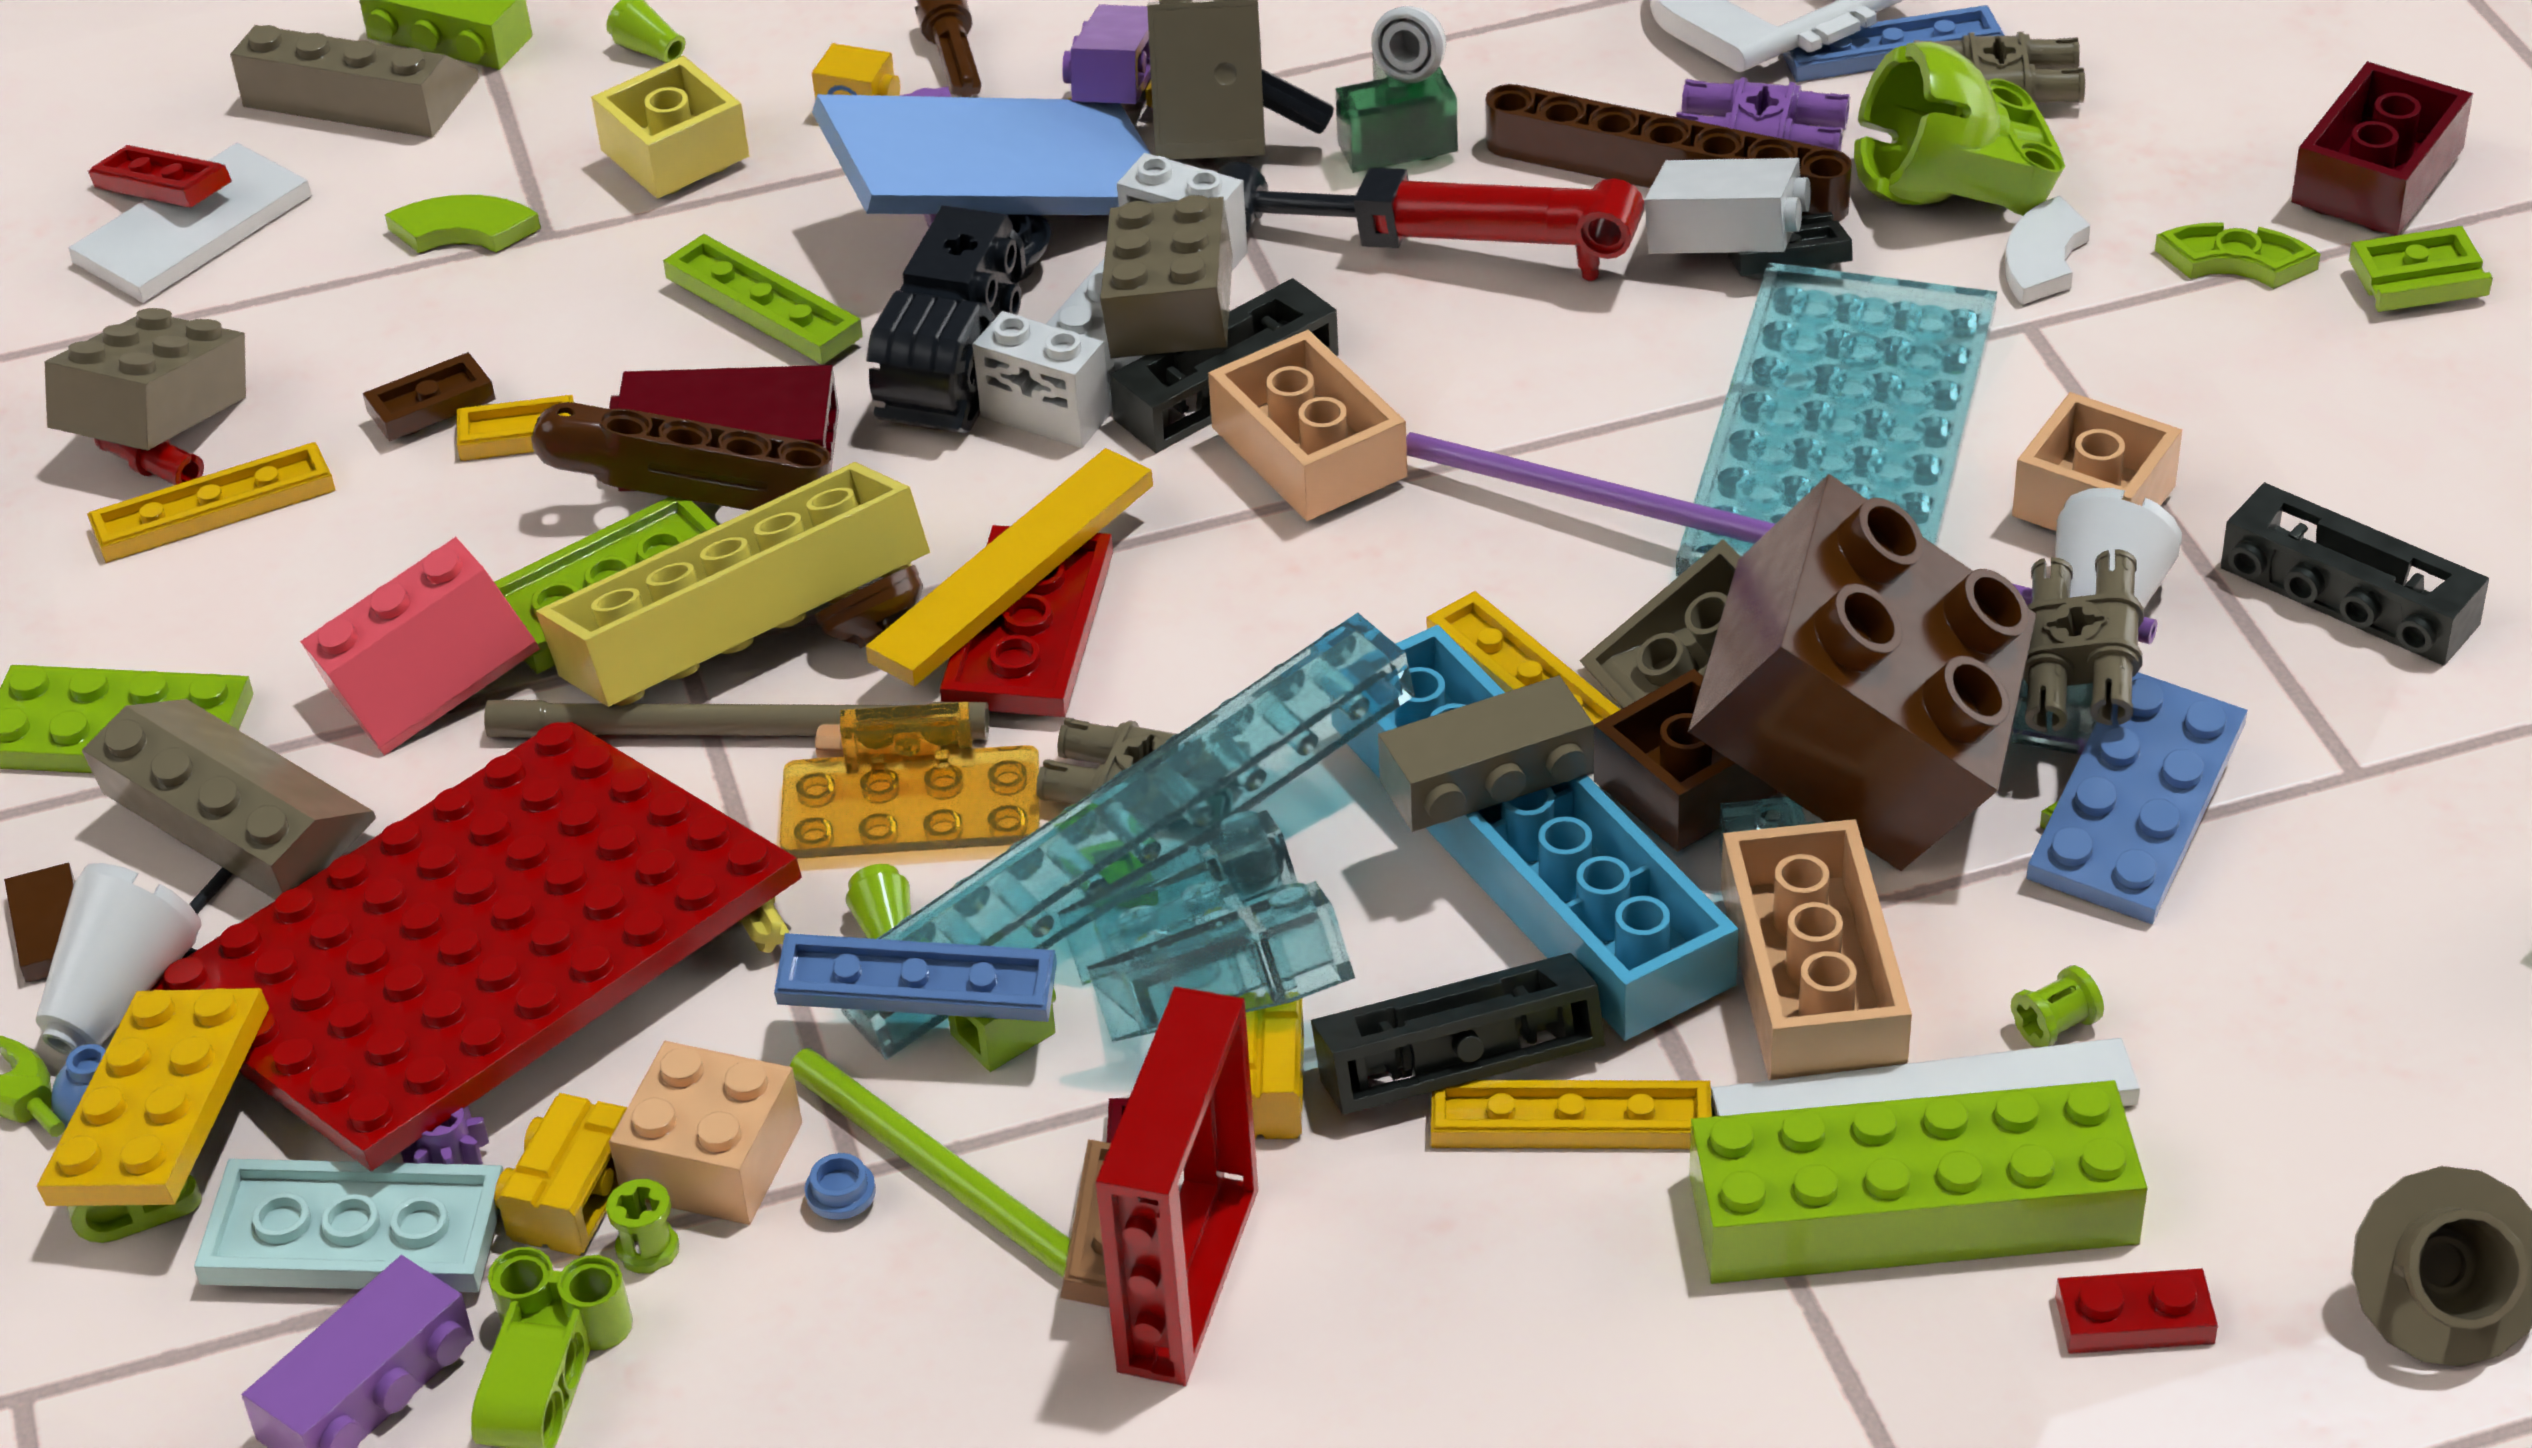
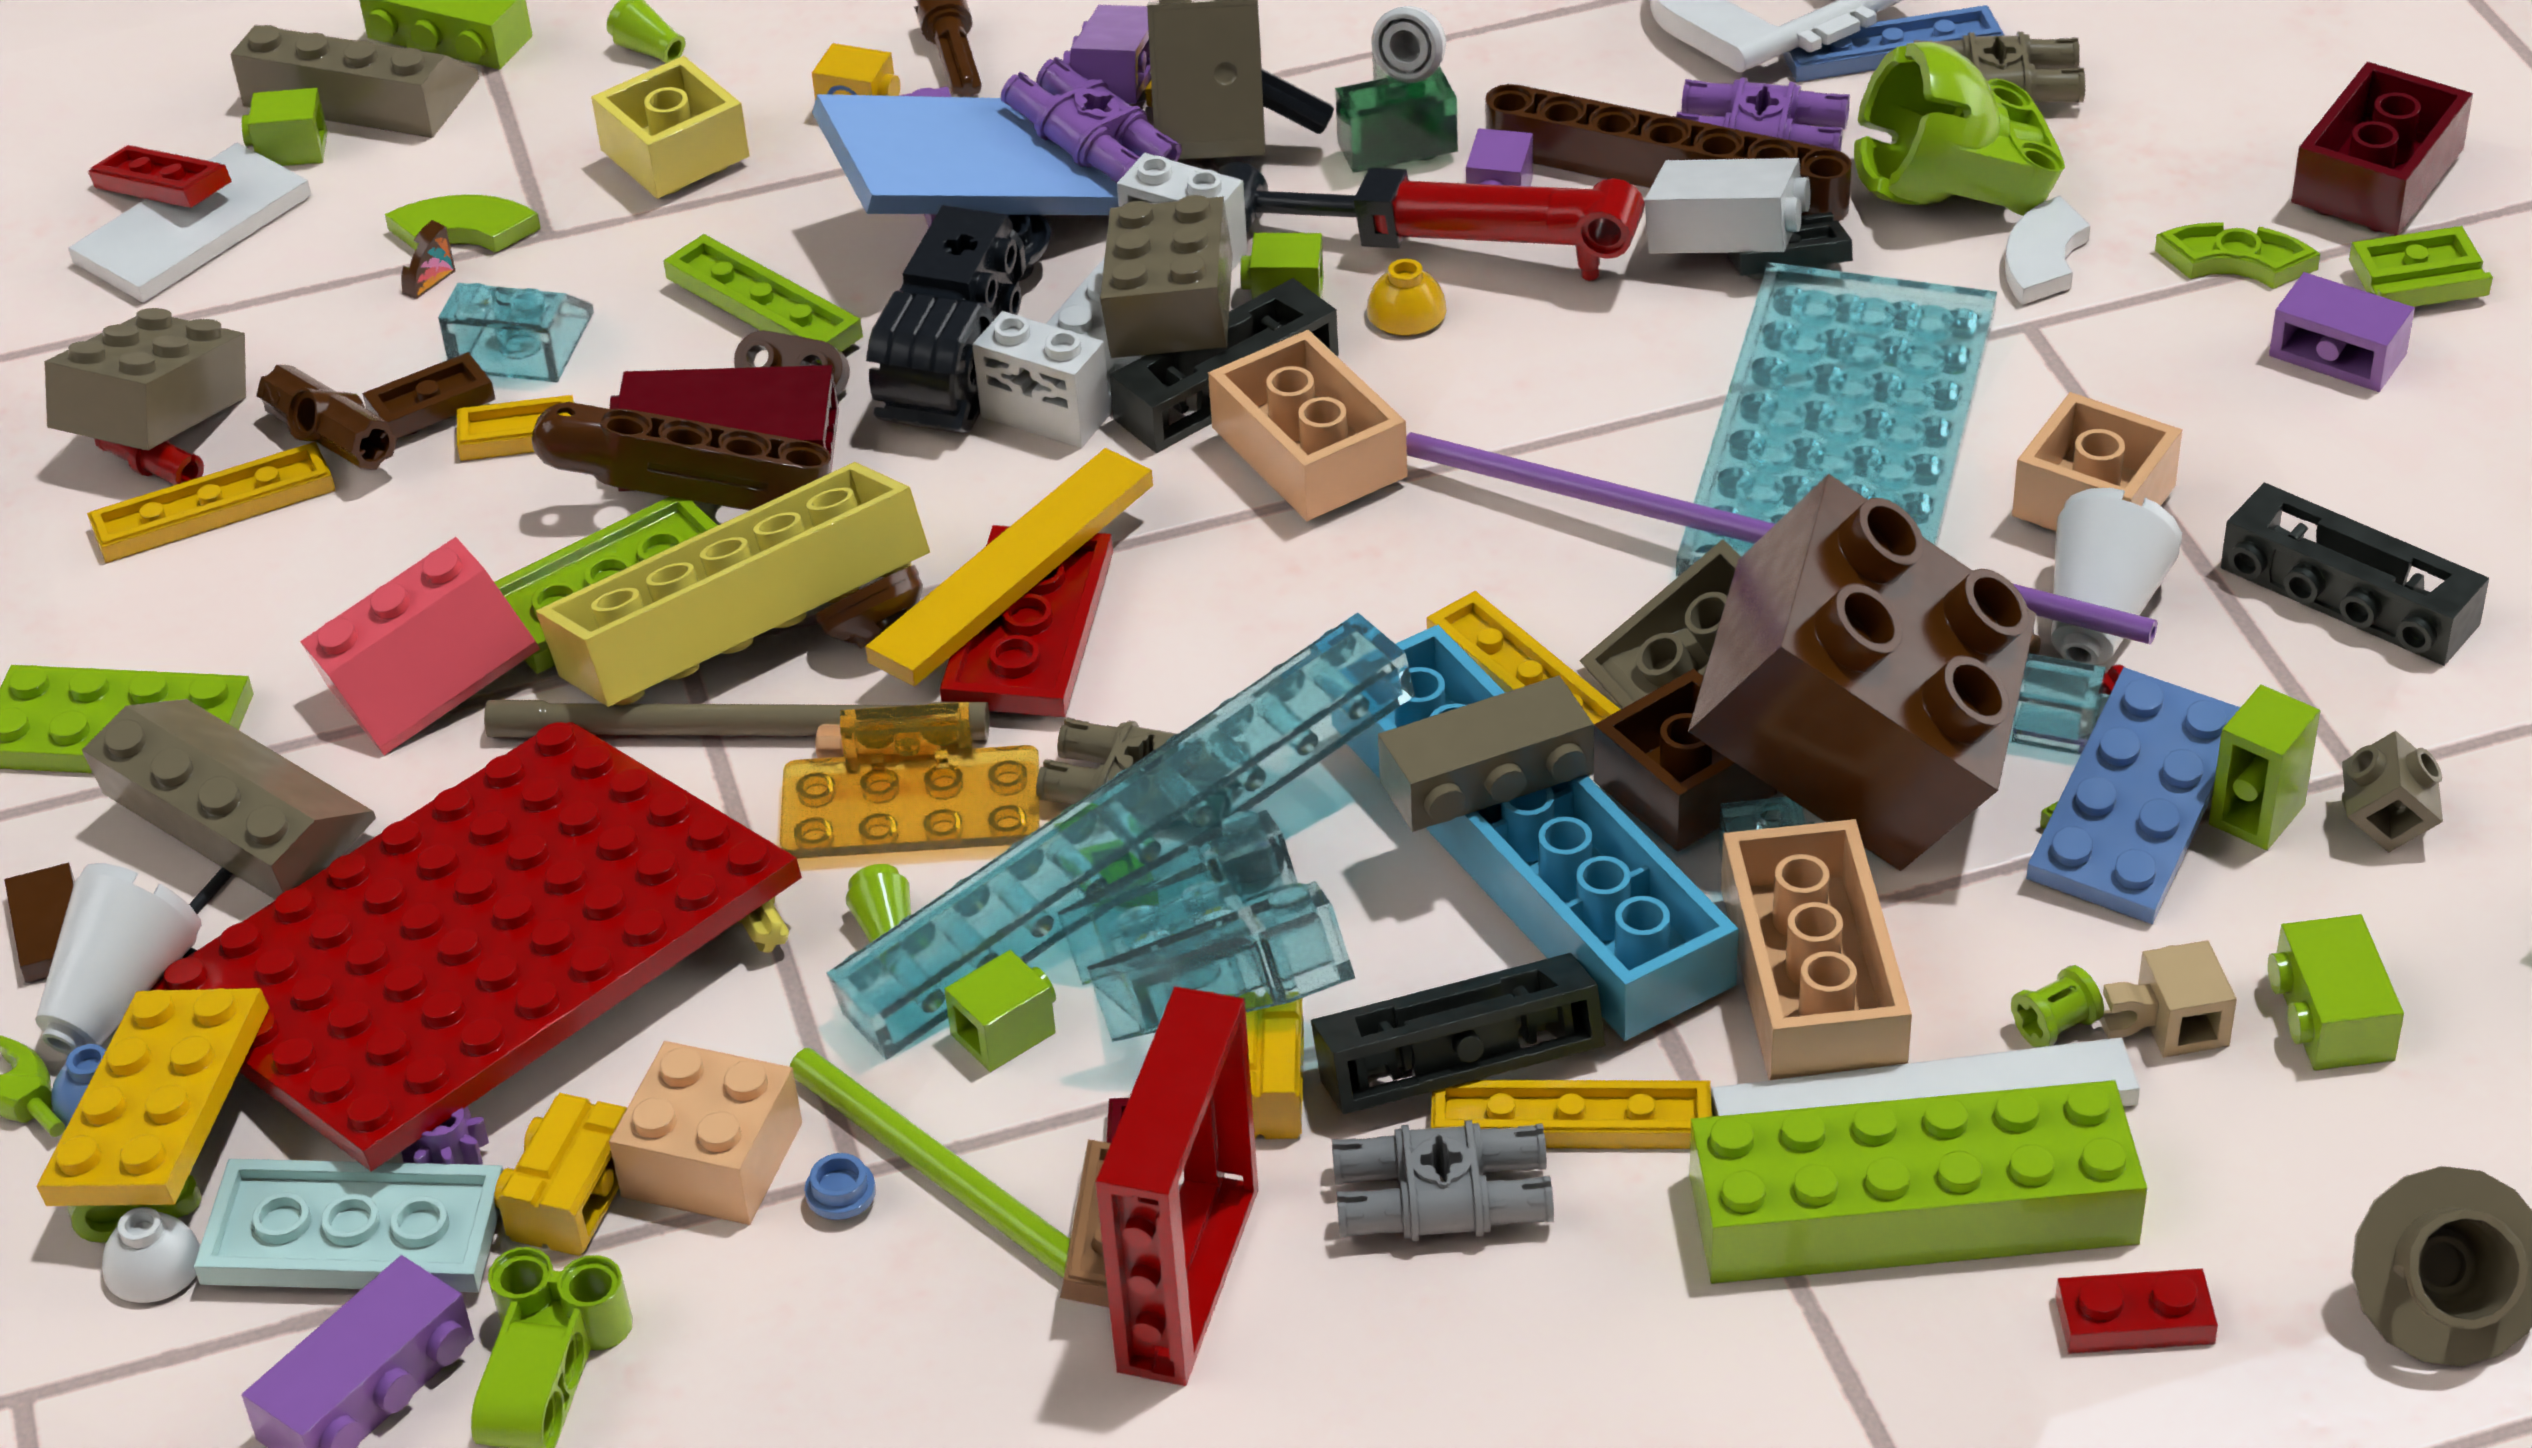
(149, 1256): none -> white brick
(286, 126): none -> lime brick
(326, 417): none -> reddish brown piece
(430, 262): none -> reddish brown tile
(514, 329): none -> clear light blue slope
(649, 1228): lime bush -> none
(792, 351): none -> reddish brown plate
(916, 977): medium blue tile -> none
(1086, 119): none -> medium lavender pin
(1280, 258): none -> lime brick
(1406, 300): none -> yellow brick
(1435, 1207): none -> light grey pin
(1501, 158): none -> medium lavender brick
(2083, 641): dark tan pin -> none
(2177, 996): none -> tan brick
(2263, 767): none -> lime brick
(2336, 992): none -> lime brick
(2341, 331): none -> medium lavender brick
(2392, 791): none -> dark tan brick

